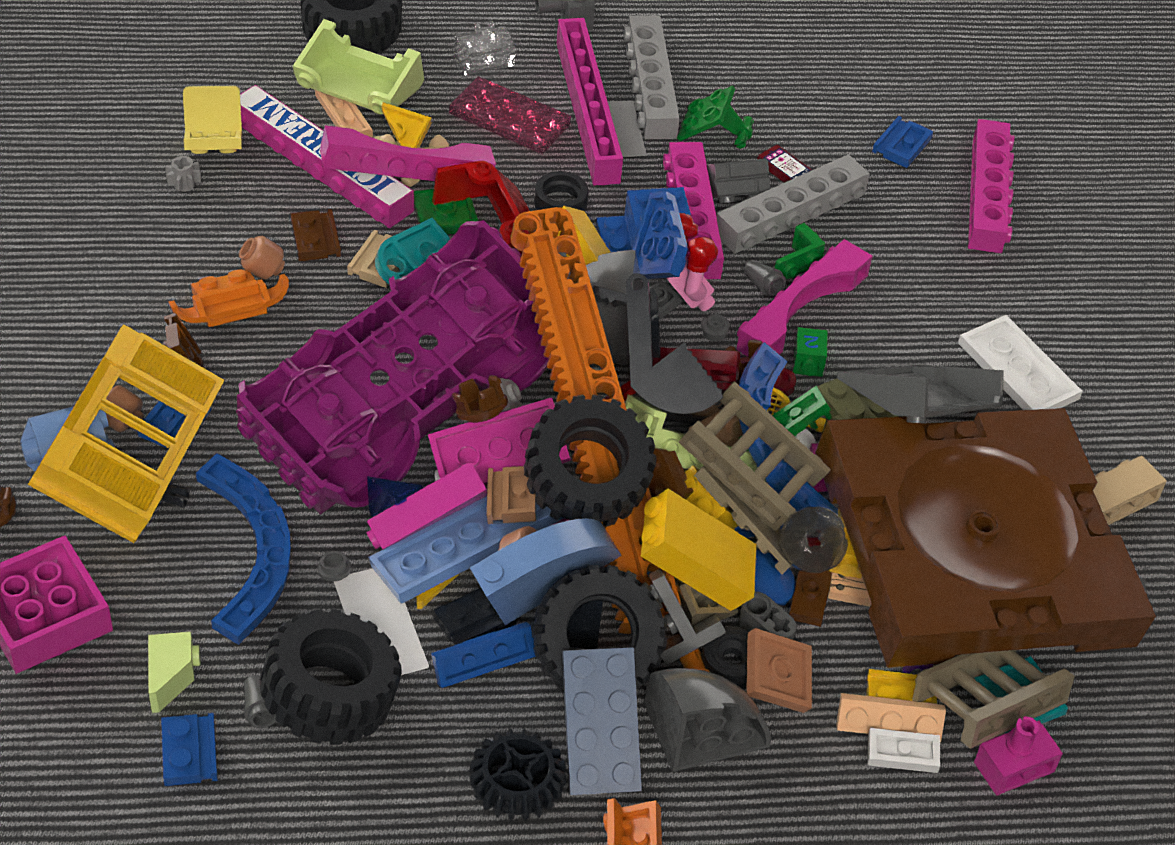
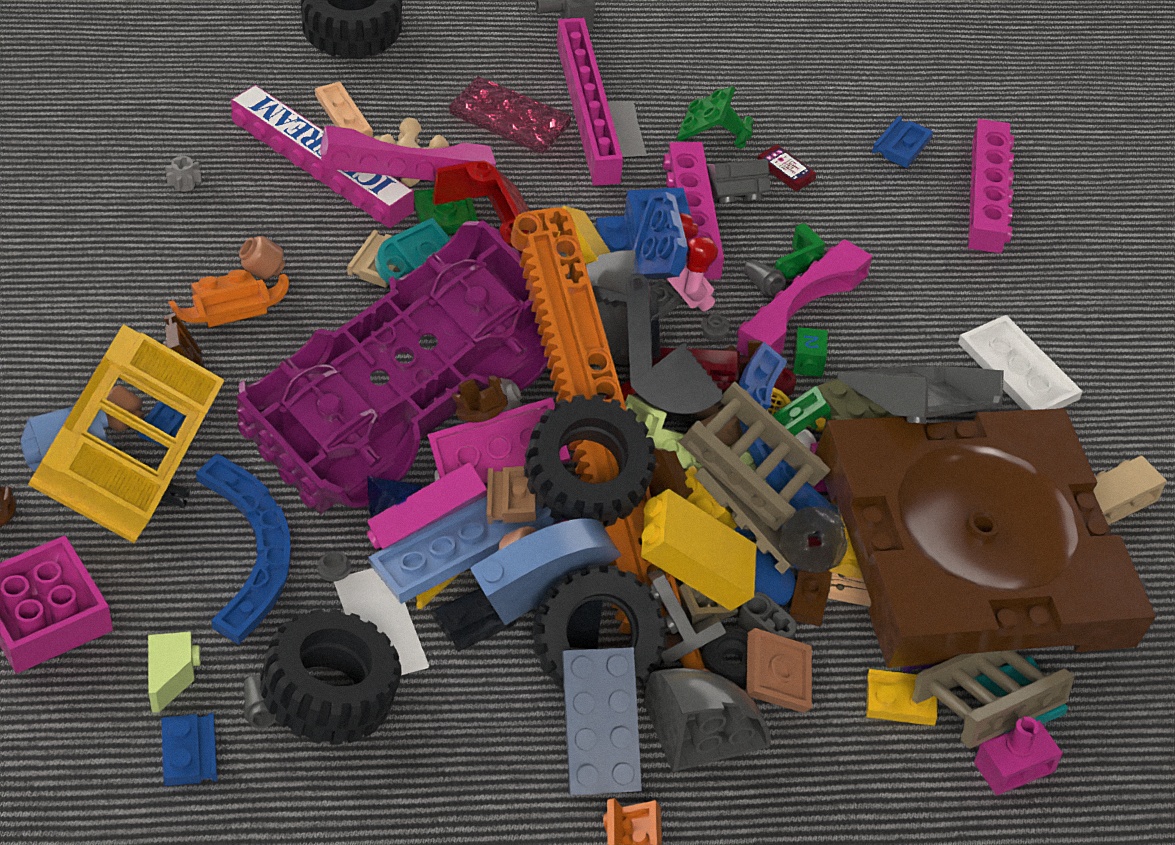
(212, 119): light yellow bracket -> none
(315, 235): reddish brown plate -> none
(357, 74): yellowish green windscreen -> none
(406, 125): yellow tile -> none
(483, 654): blue plate -> none
(484, 49): clear brick -> none
(512, 786): black gear -> none
(561, 182): black tyre -> none
(651, 77): light grey brick -> none
(791, 203): light grey brick -> none
(862, 712): light nougat plate -> none
(904, 750): white plate -> none

